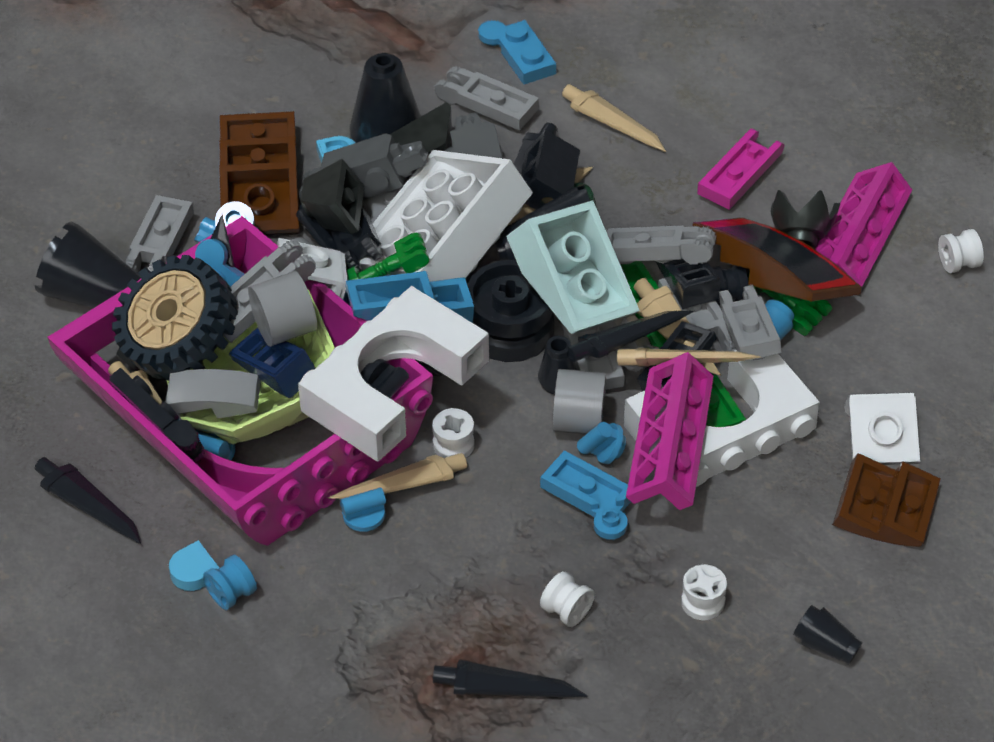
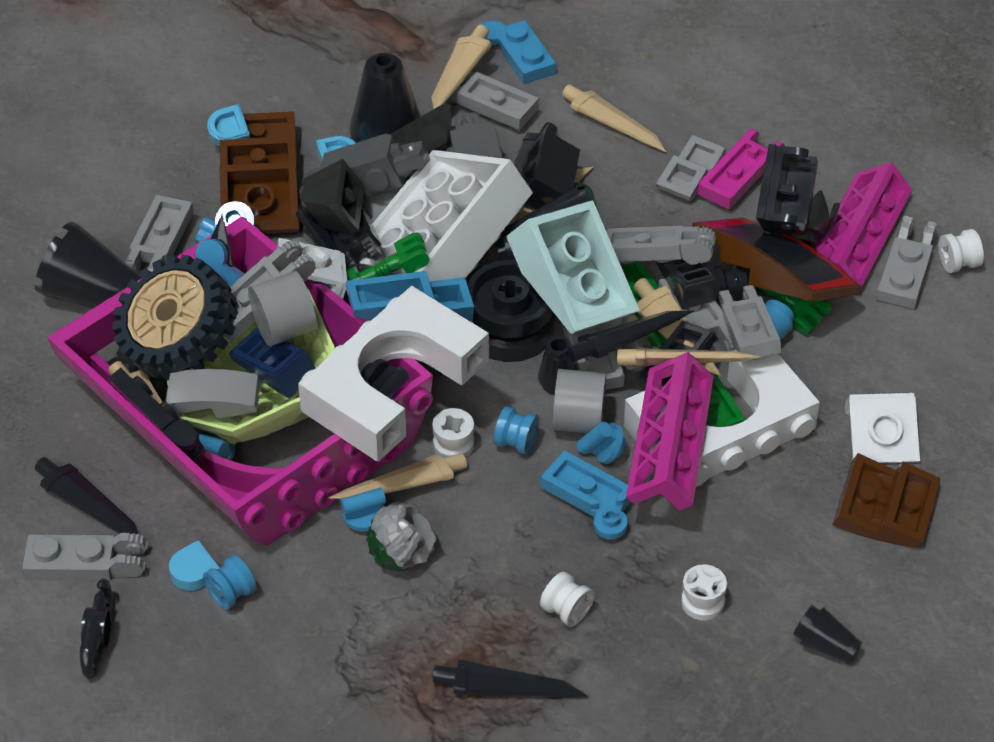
(83, 557): none -> light grey hinge
(96, 628): none -> black piece
(227, 124): none -> medium azure tile
(400, 537): none -> light grey piece
(463, 59): none -> tan bar
(516, 430): none -> dark azure wheel
(688, 169): none -> light grey slope
(786, 190): none -> black hinge
(906, 266): none -> light grey hinge

